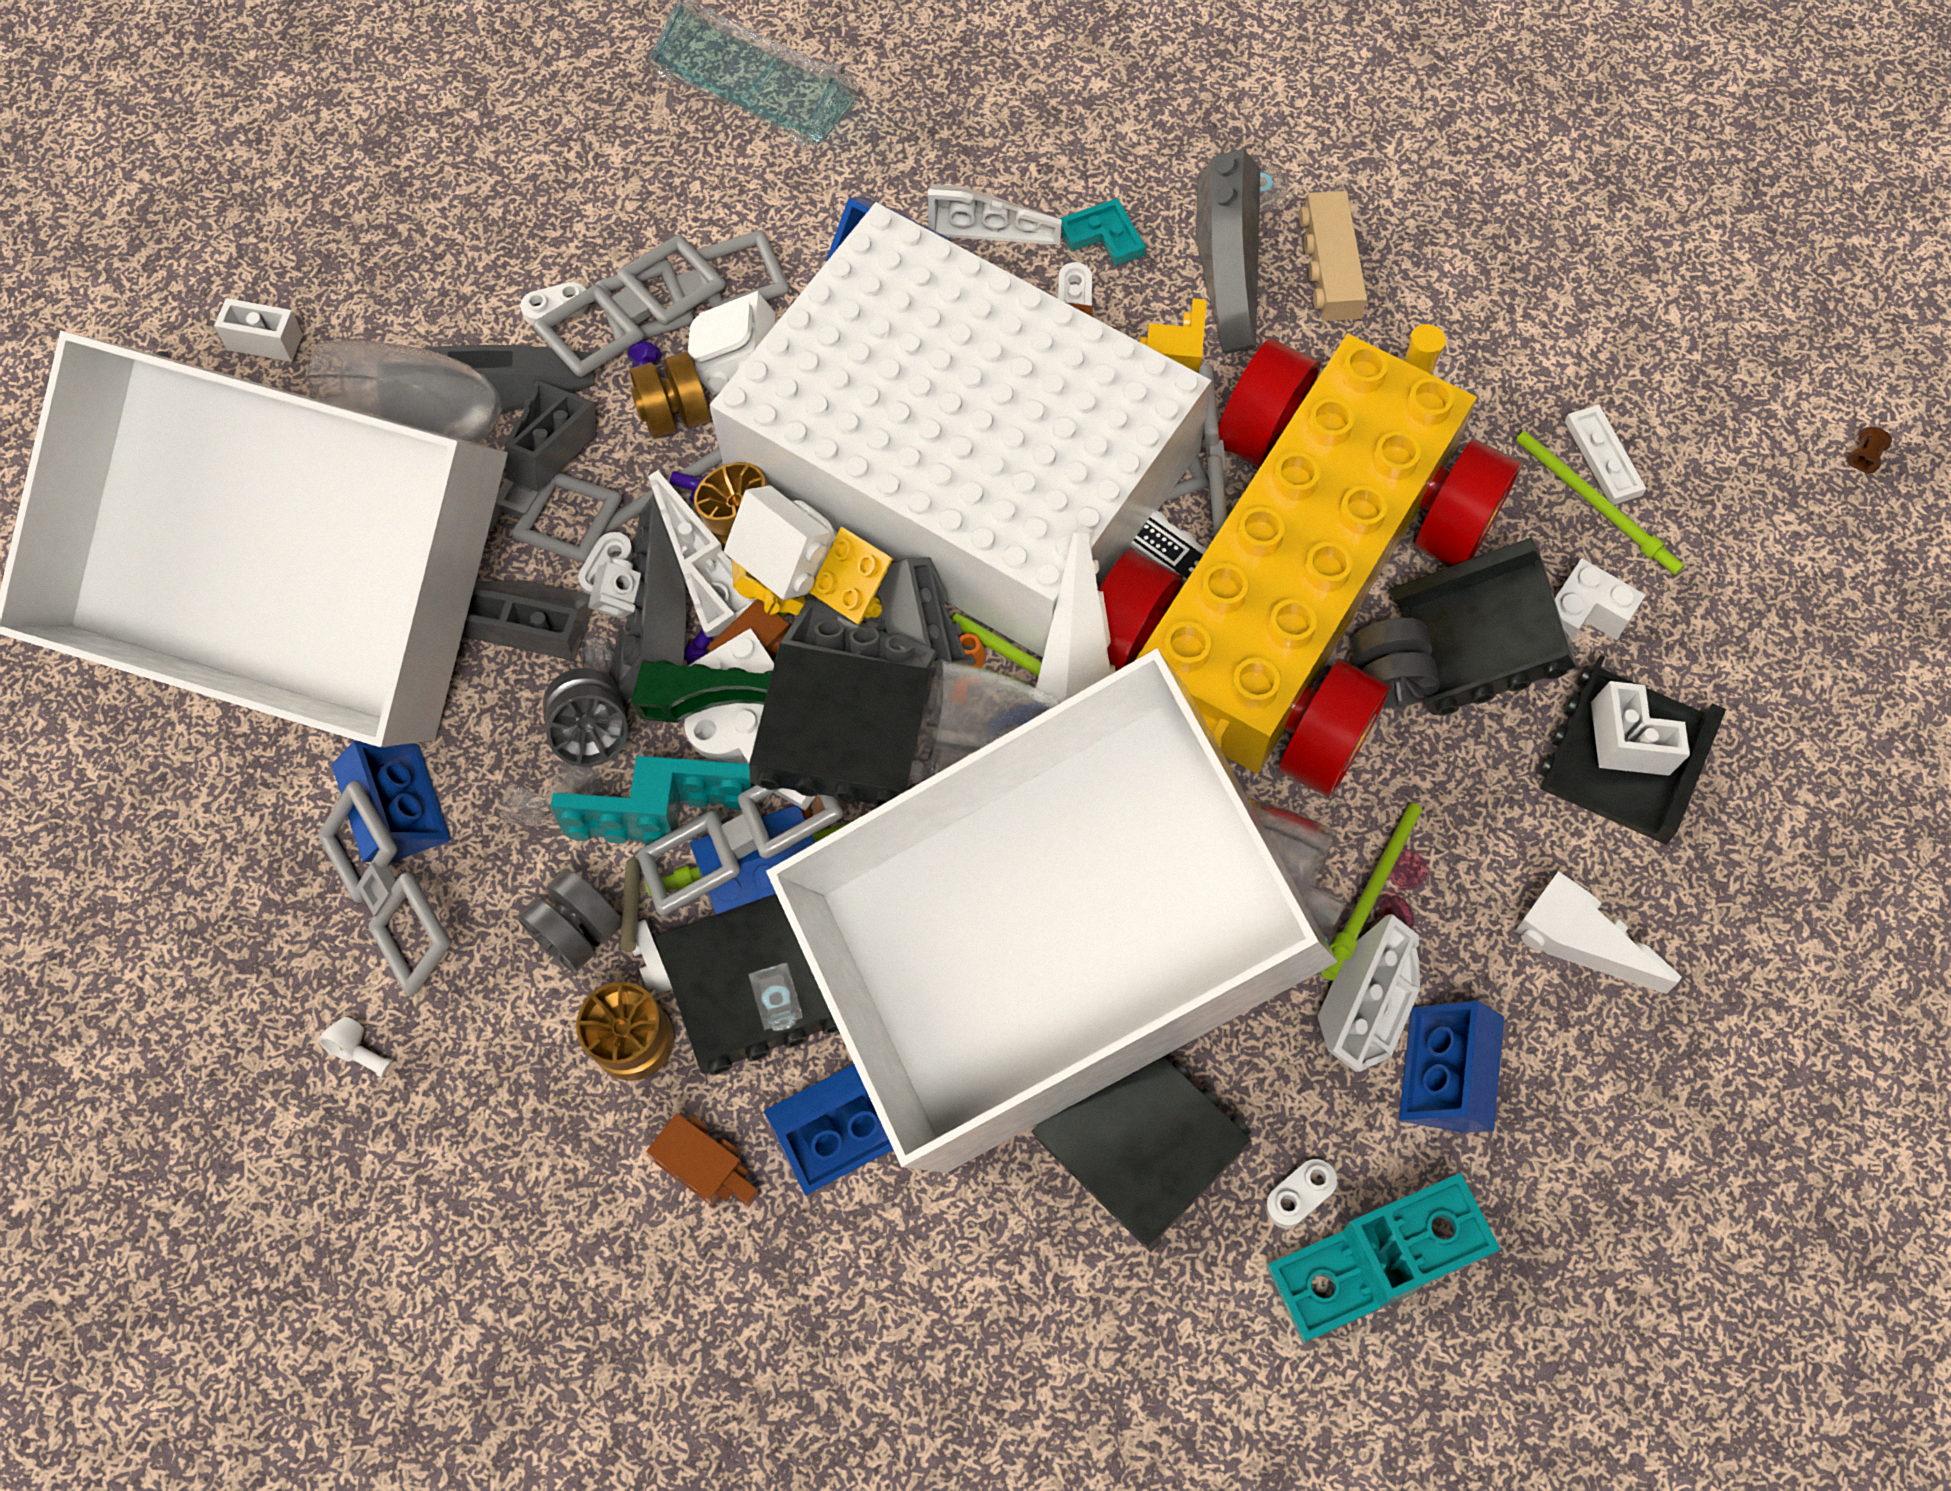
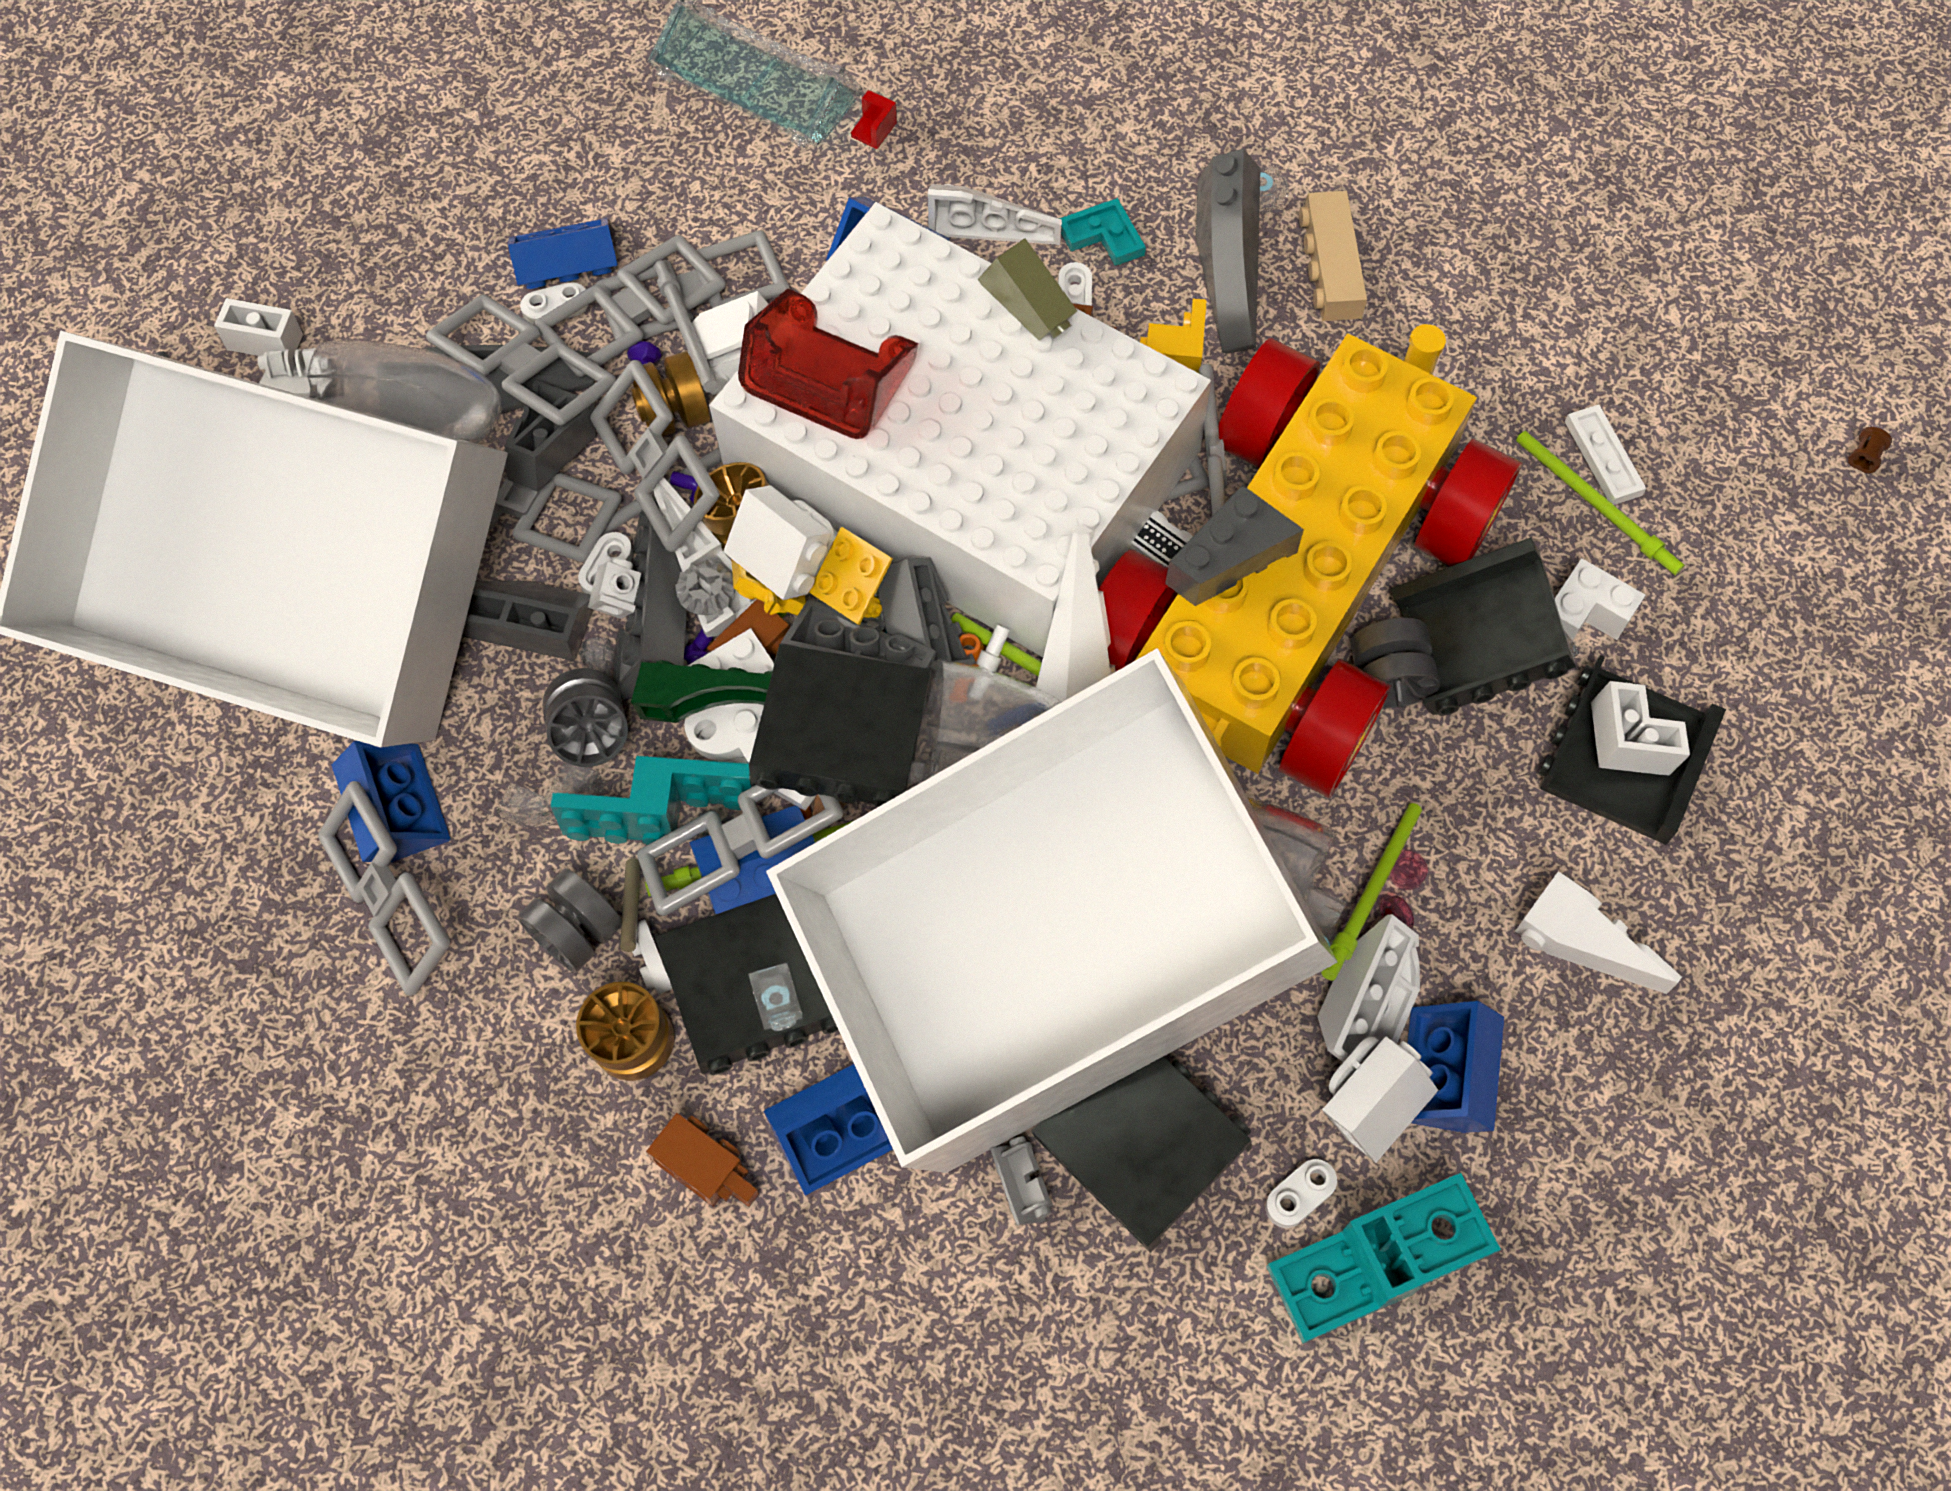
(283, 373): none -> white hinge
(348, 1035): white bar -> none
(521, 359): none -> light grey bar
(562, 253): none -> blue slope
(653, 456): none -> light grey bar
(670, 289): none -> light grey bar
(699, 601): none -> light grey gear
(818, 372): none -> clear red windscreen
(877, 119): none -> red panel
(990, 658): none -> white bar
(1026, 1197): none -> light grey hinge
(1029, 291): none -> olive slope
(1232, 545): none -> dark grey wedge
(1378, 1094): none -> white brick

